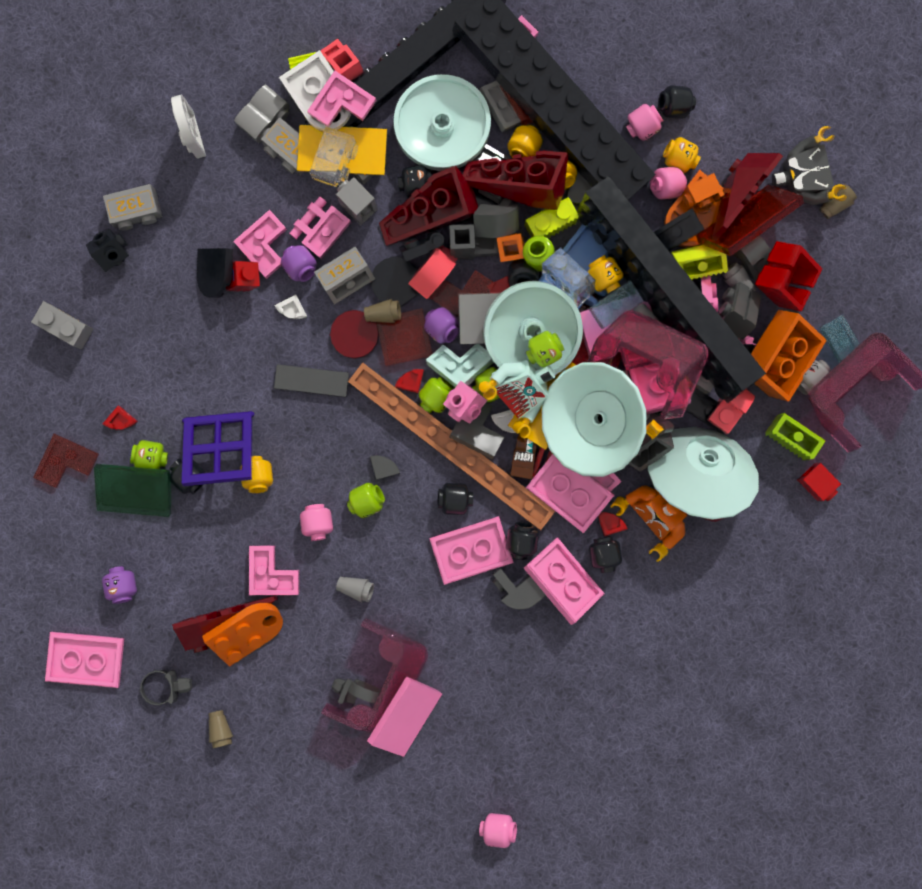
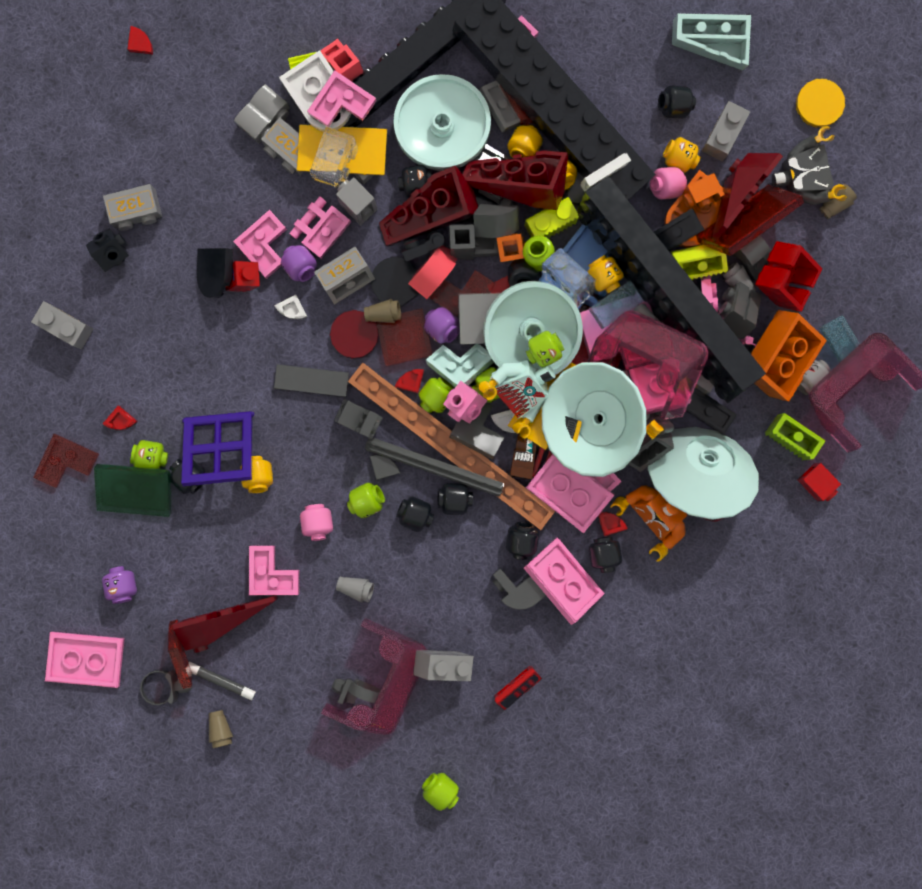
(139, 42): none -> red tile
(179, 658): none -> clear red tile
(188, 126): white plate -> none
(222, 681): none -> dark grey bar
(244, 632): orange plate -> none
(358, 419): none -> dark grey brick
(404, 717): bright pink tile -> none
(415, 514): none -> black head
(435, 466): none -> dark grey axle
(440, 791): none -> lime head
(443, 665): none -> light grey brick
(471, 550): bright pink tile -> none
(498, 830): bright pink head -> none
(517, 687): none -> red slope
(573, 427): none -> sticker
(605, 171): none -> white tile
(644, 122): bright pink head -> none
(714, 37): none -> light aqua wedge
(725, 131): none -> light grey brick
(727, 414): coral brick -> none
(820, 103): none -> yellow tile

